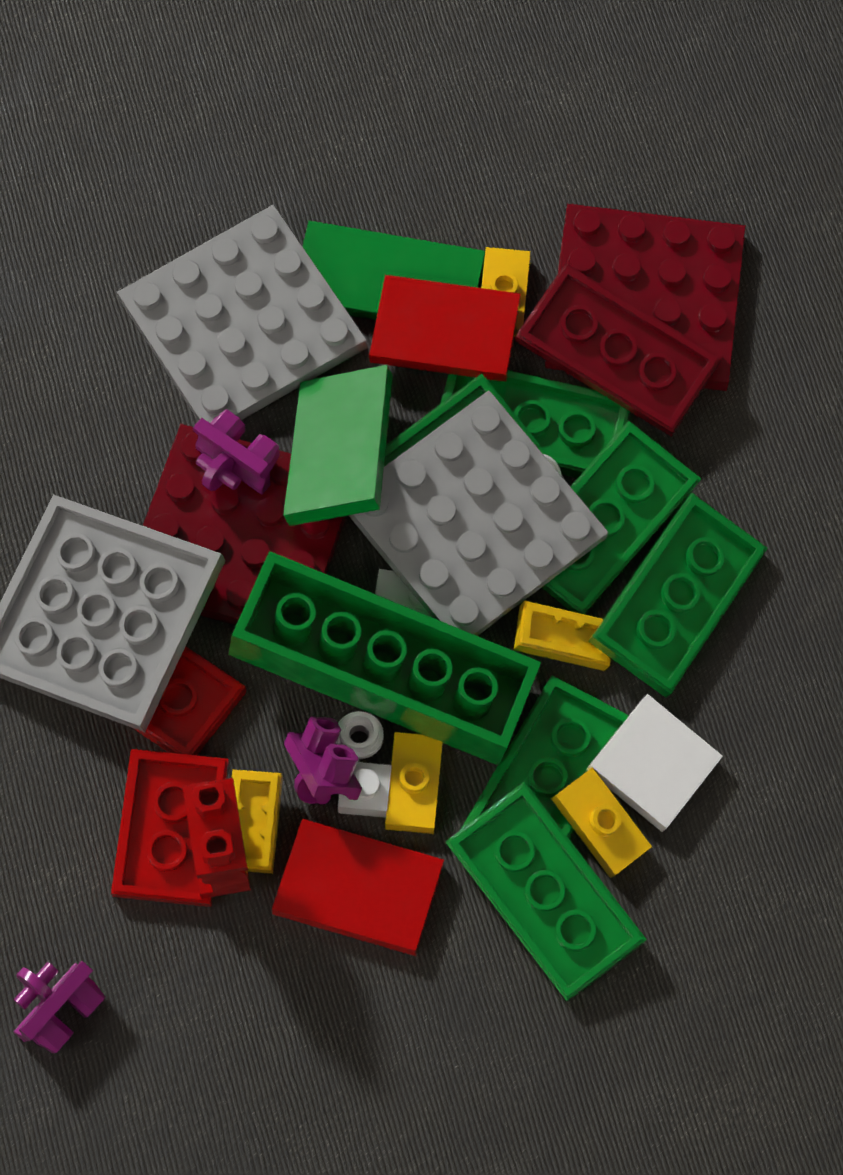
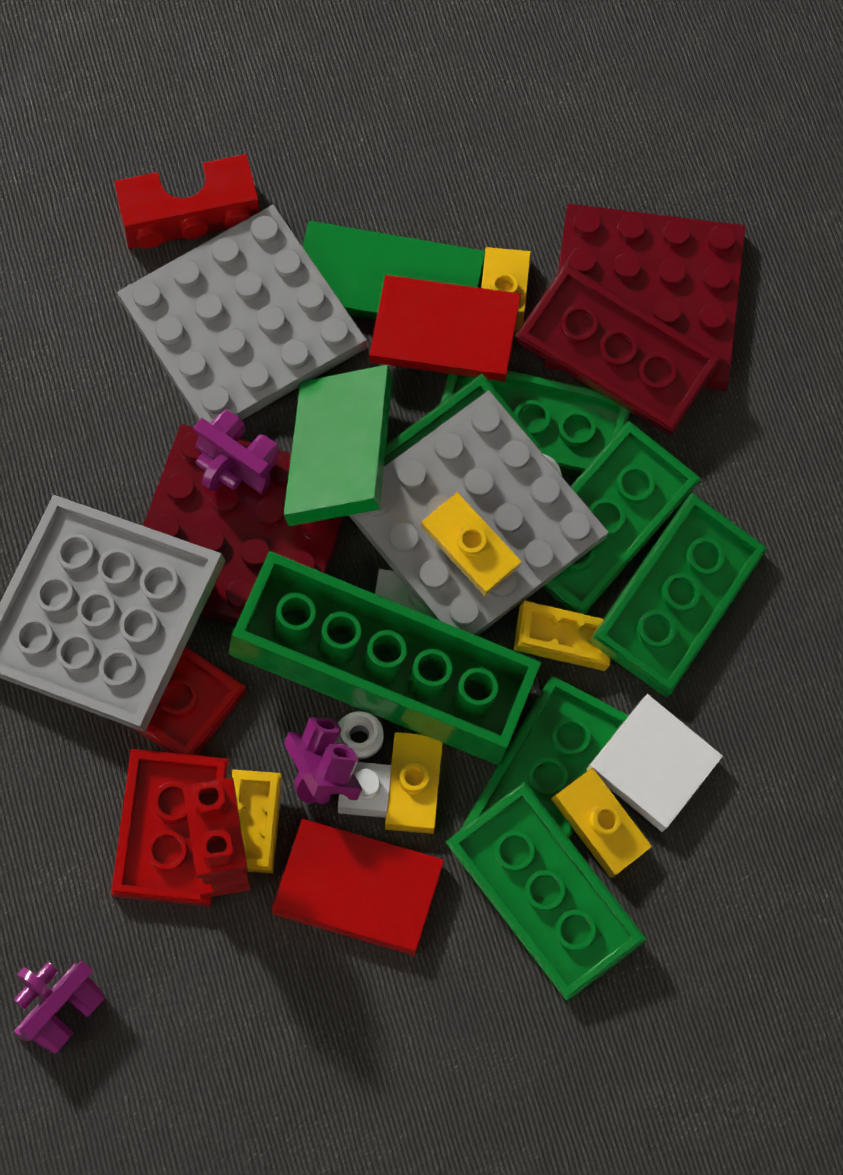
(157, 217): none -> red arch
(470, 544): none -> yellow plate

